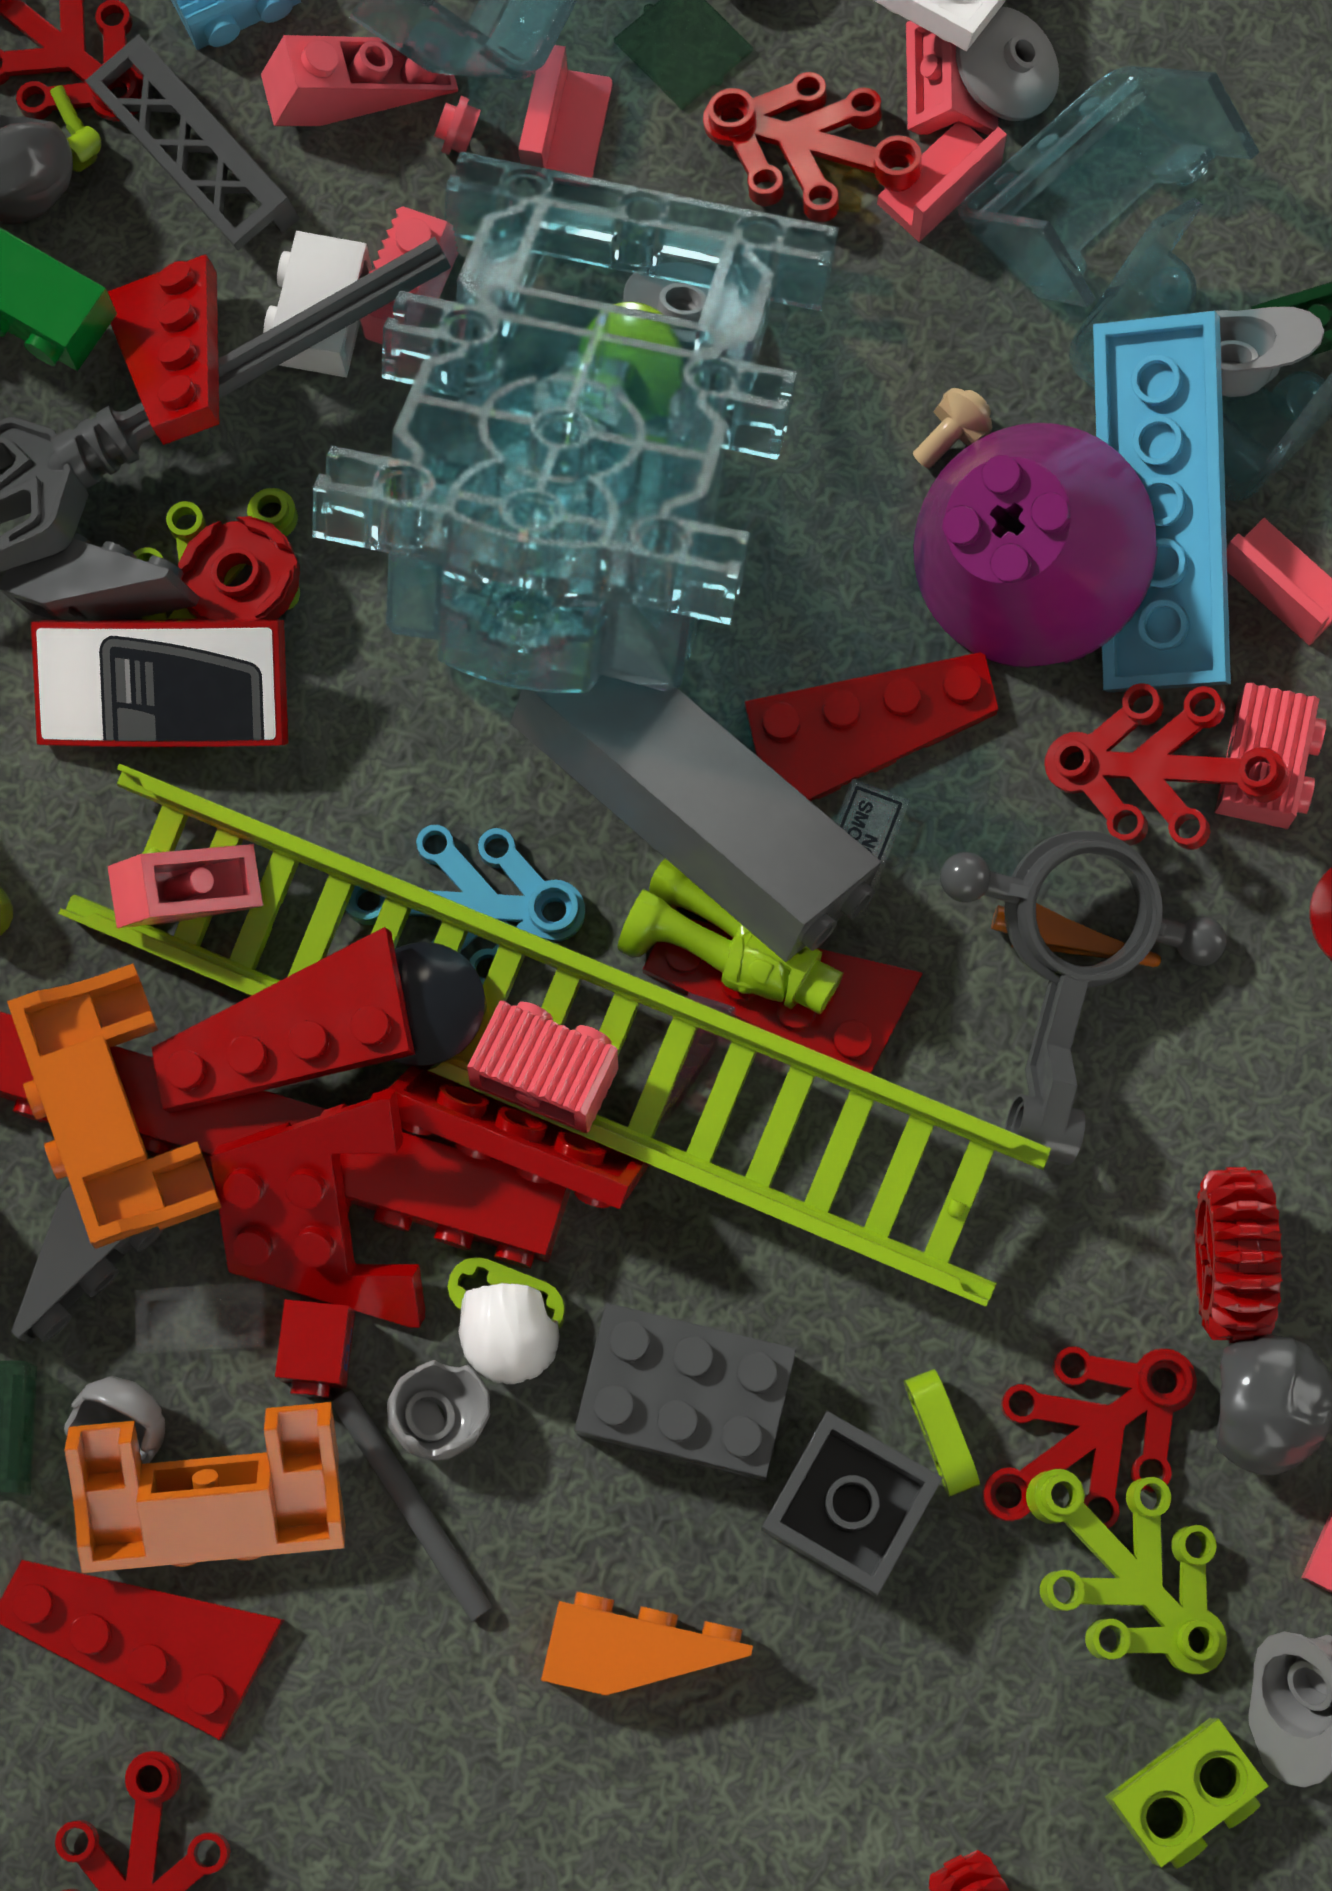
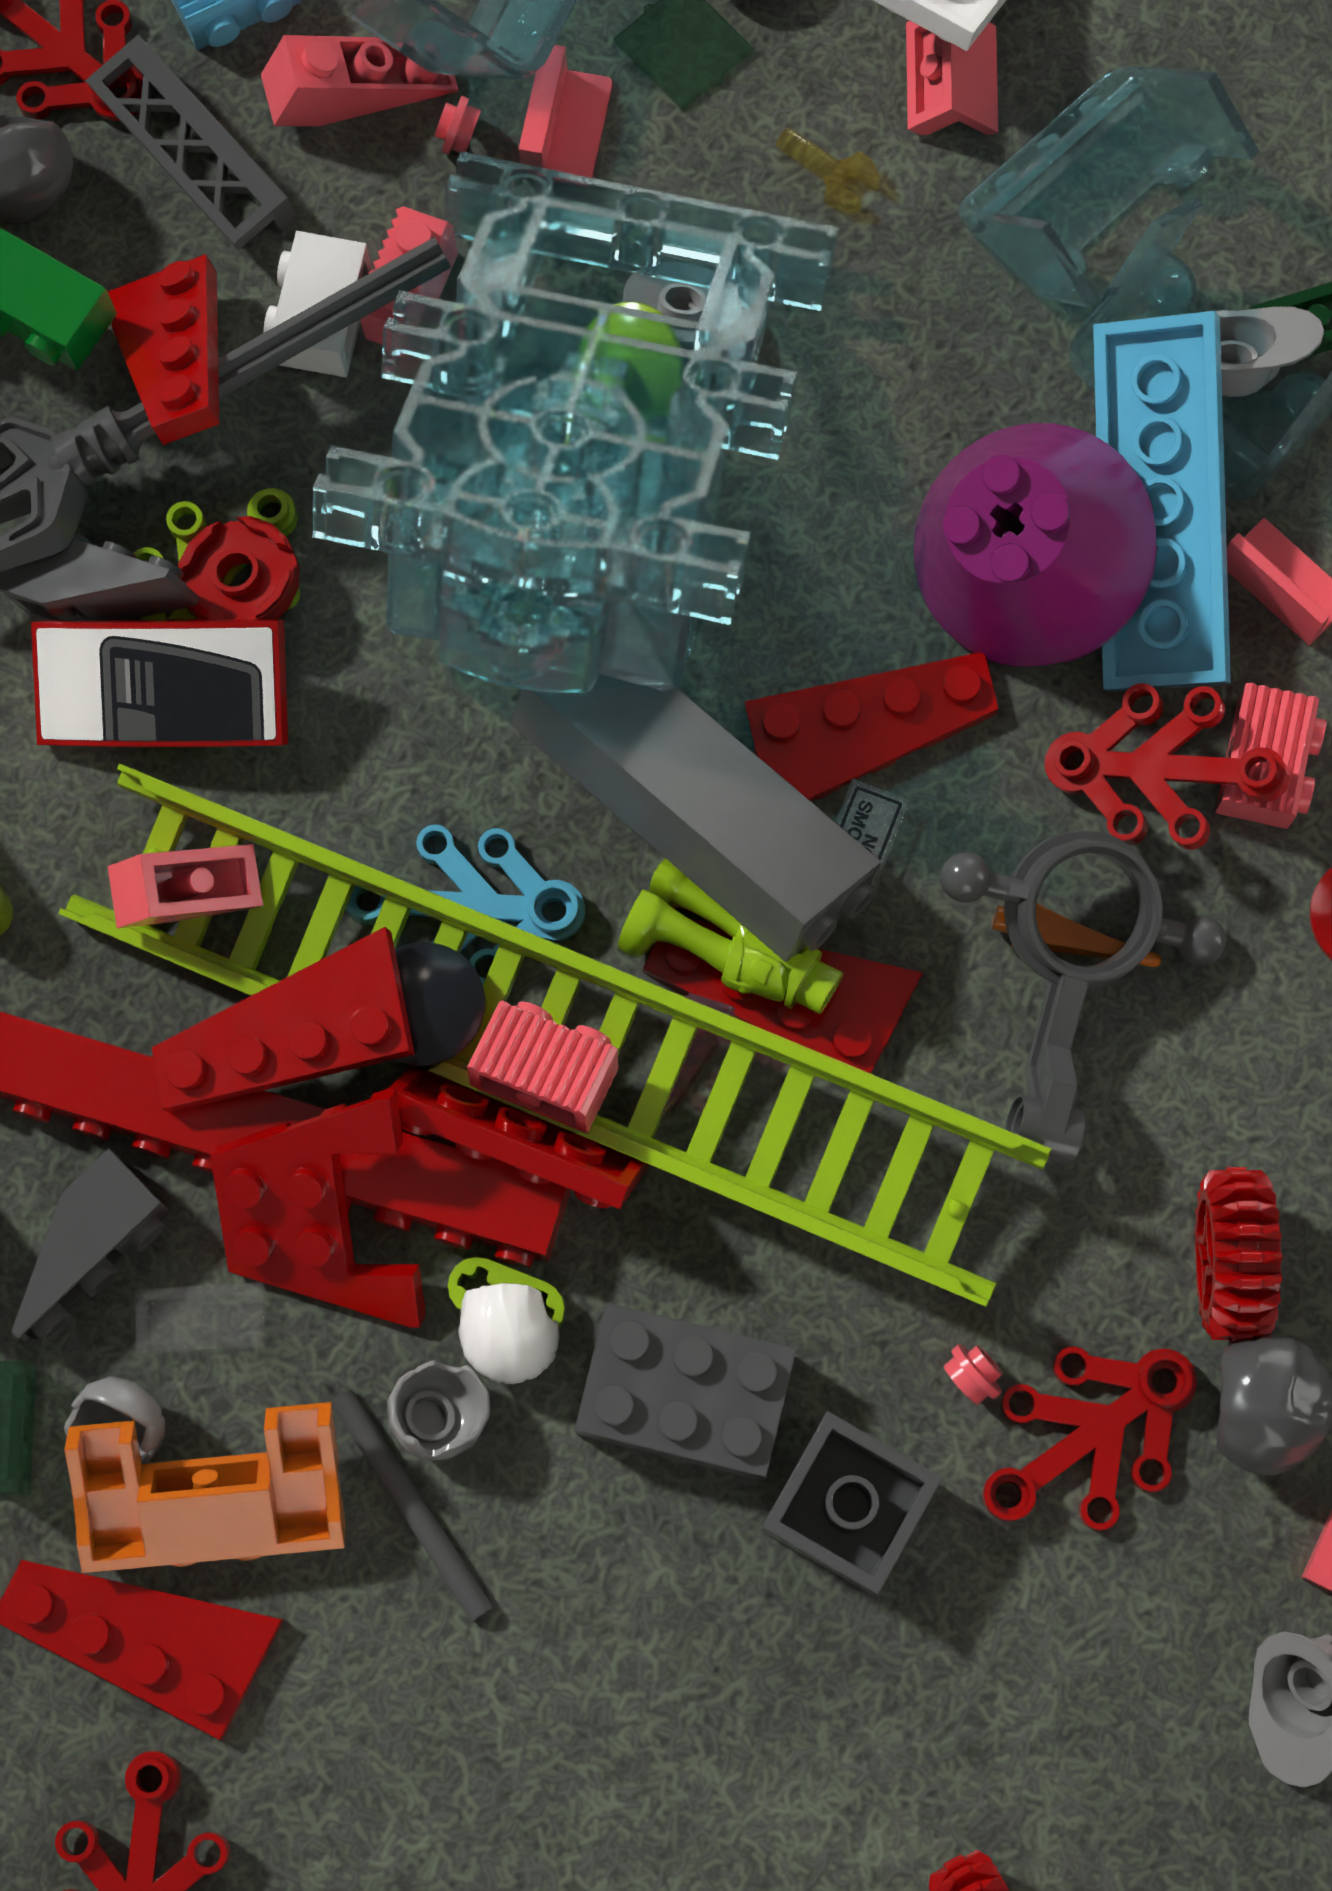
(84, 140): lime hand -> none
(94, 1130): orange bracket -> none
(314, 1347): red brick -> none
(617, 1653): orange slope -> none
(807, 138): red plant -> none
(942, 1432): lime beam -> none
(948, 175): coral panel -> none
(962, 417): tan plate -> none
(974, 1373): none -> coral plate
(1010, 67): light grey dish -> none
(1137, 1576): lime plant -> none
(1177, 1777): lime brick -> none

